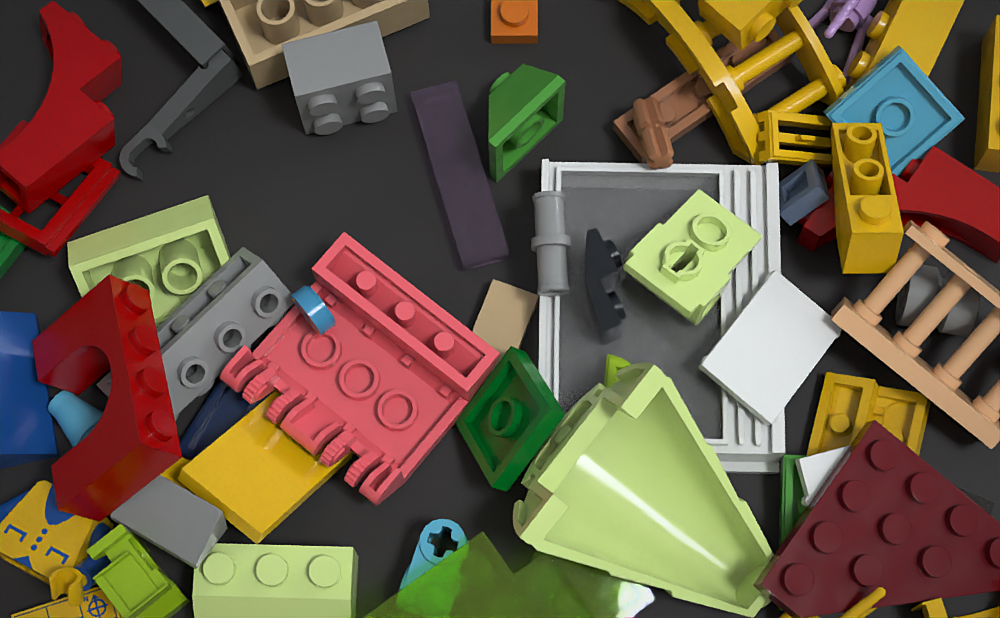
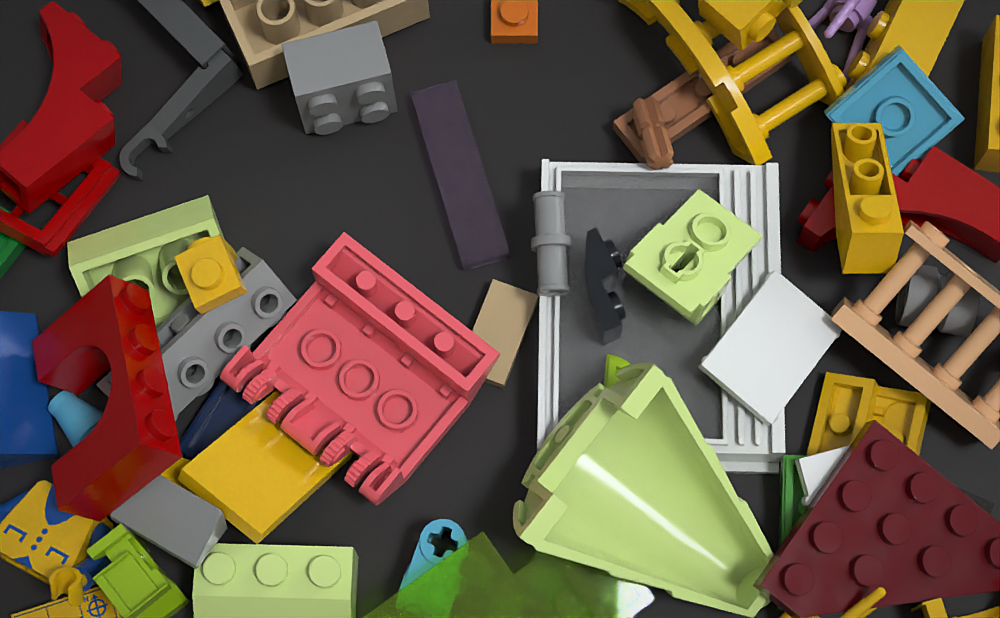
(210, 273): none -> yellow bracket
(313, 309): dark azure tile -> none
(509, 418): green plate -> none
(521, 114): bright green slope -> none
(772, 138): yellow tile -> none
(802, 192): sand blue tile -> none

